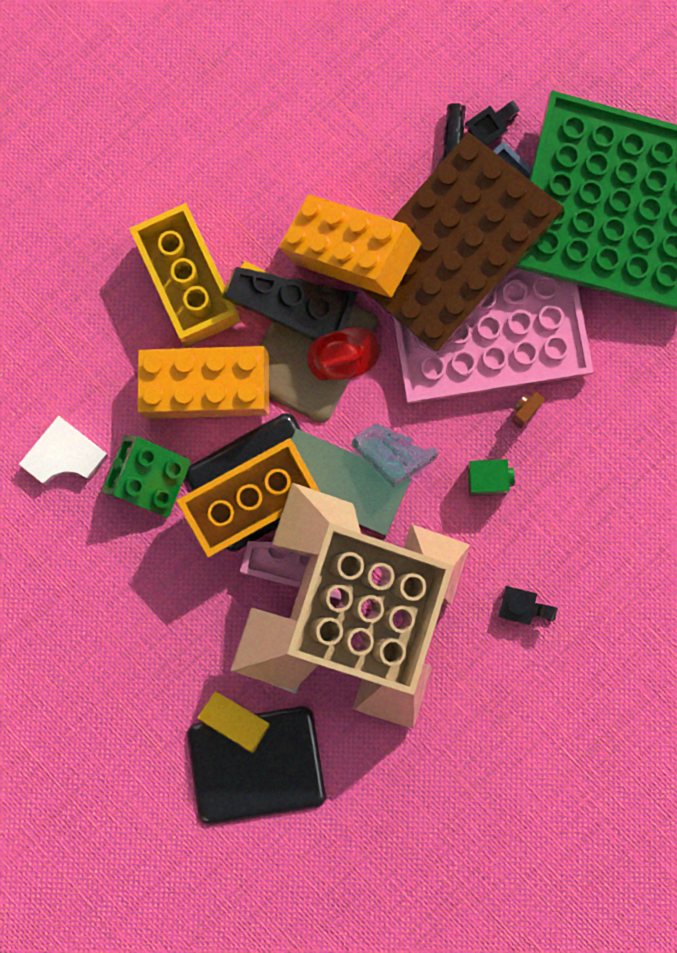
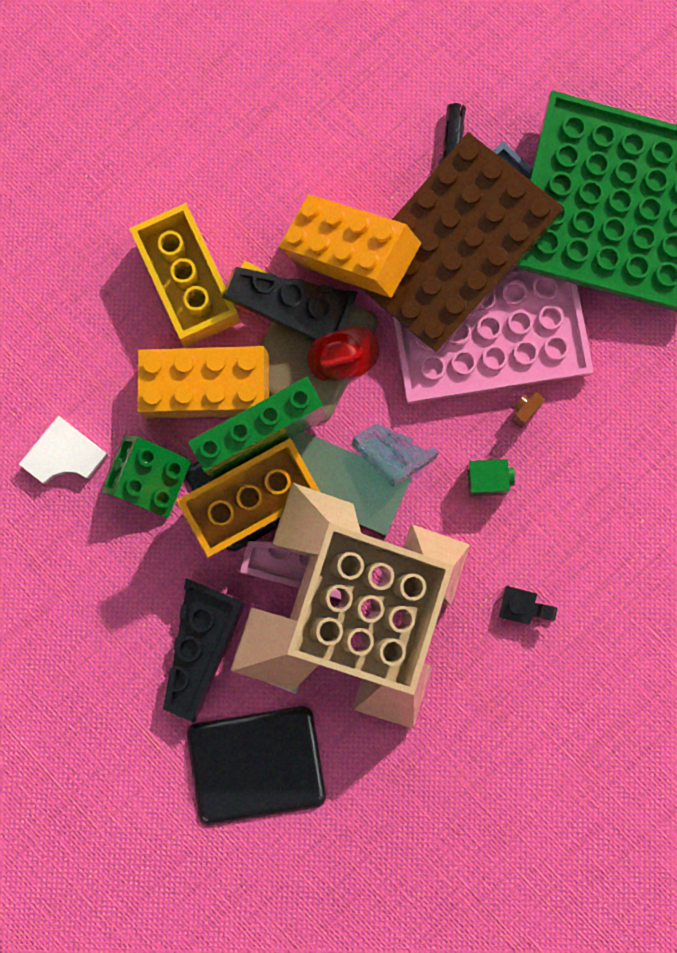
(202, 638): none -> black wing
(233, 721): yellow tile -> none
(258, 428): none -> green panel
(490, 126): black plate -> none

